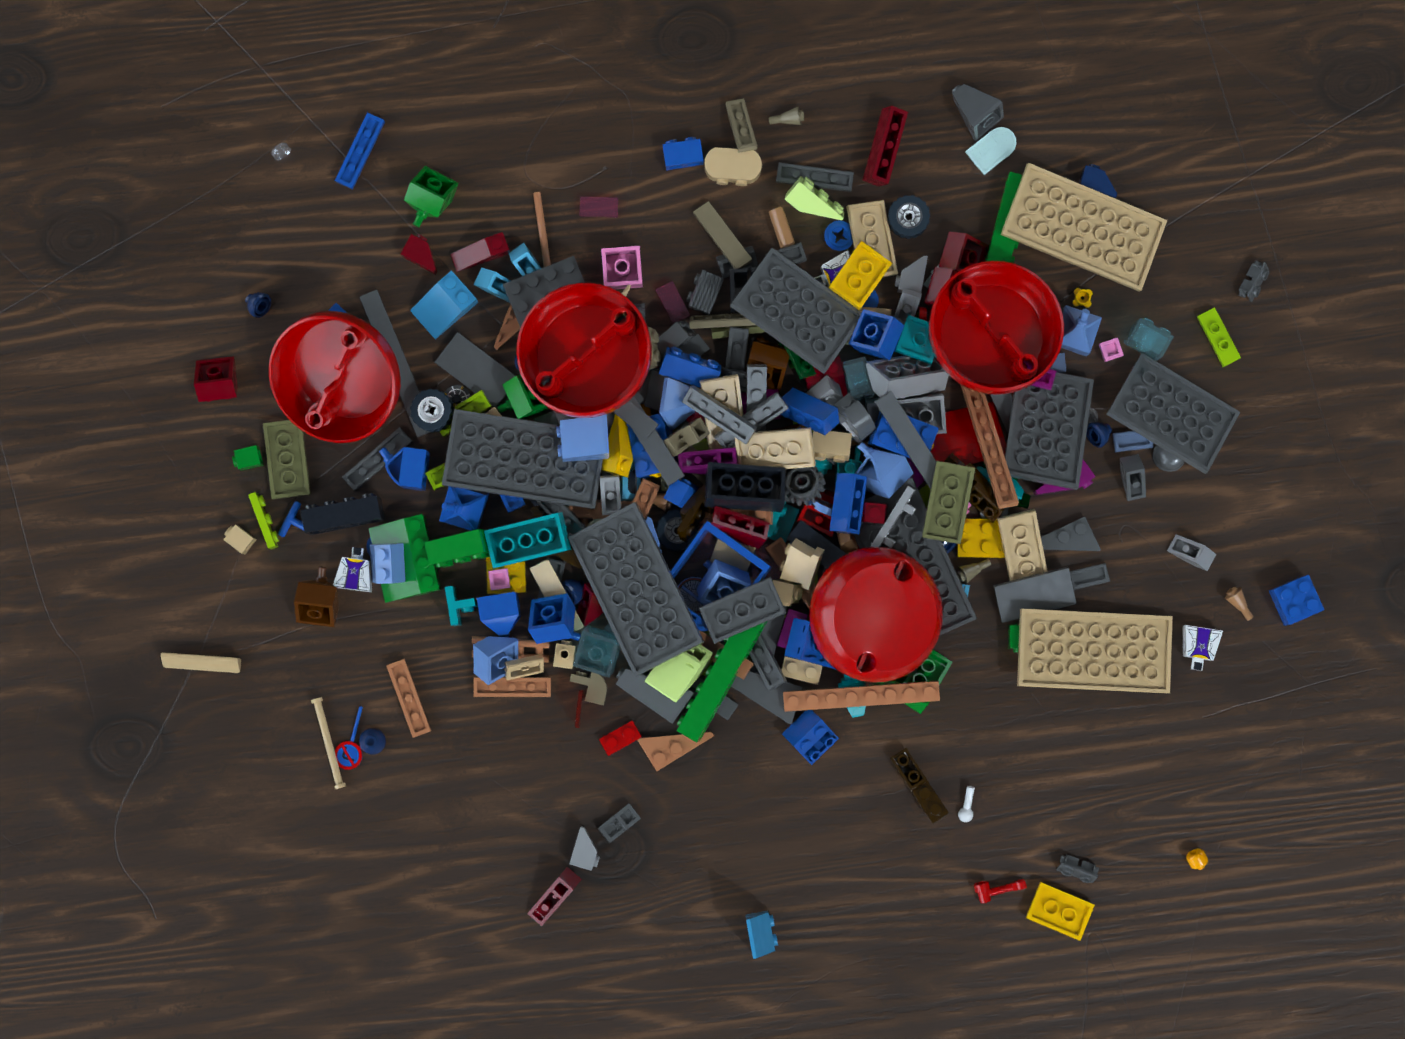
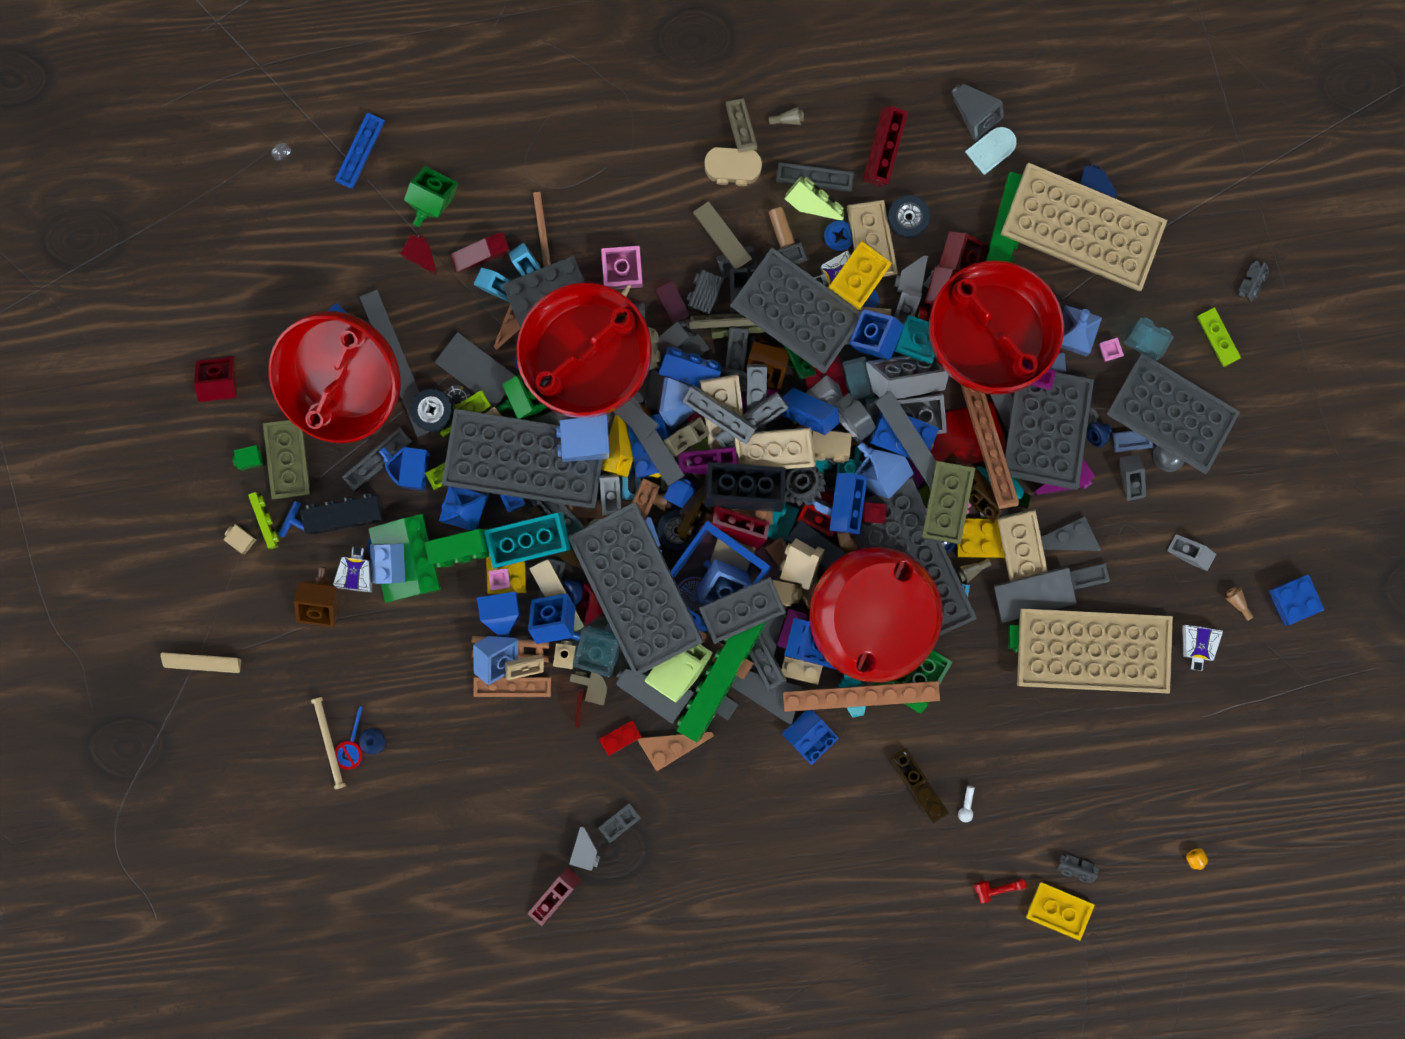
(258, 304): dark blue brick -> none
(408, 698): nougat plate -> none
(444, 305): dark azure slope -> none
(455, 606): teal bracket -> none
(599, 207): clear pink tile -> none
(683, 153): blue brick -> none
(760, 933): dark azure slope -> none
(903, 504): light grey hinge -> none
(1087, 297): yellow plate -> none

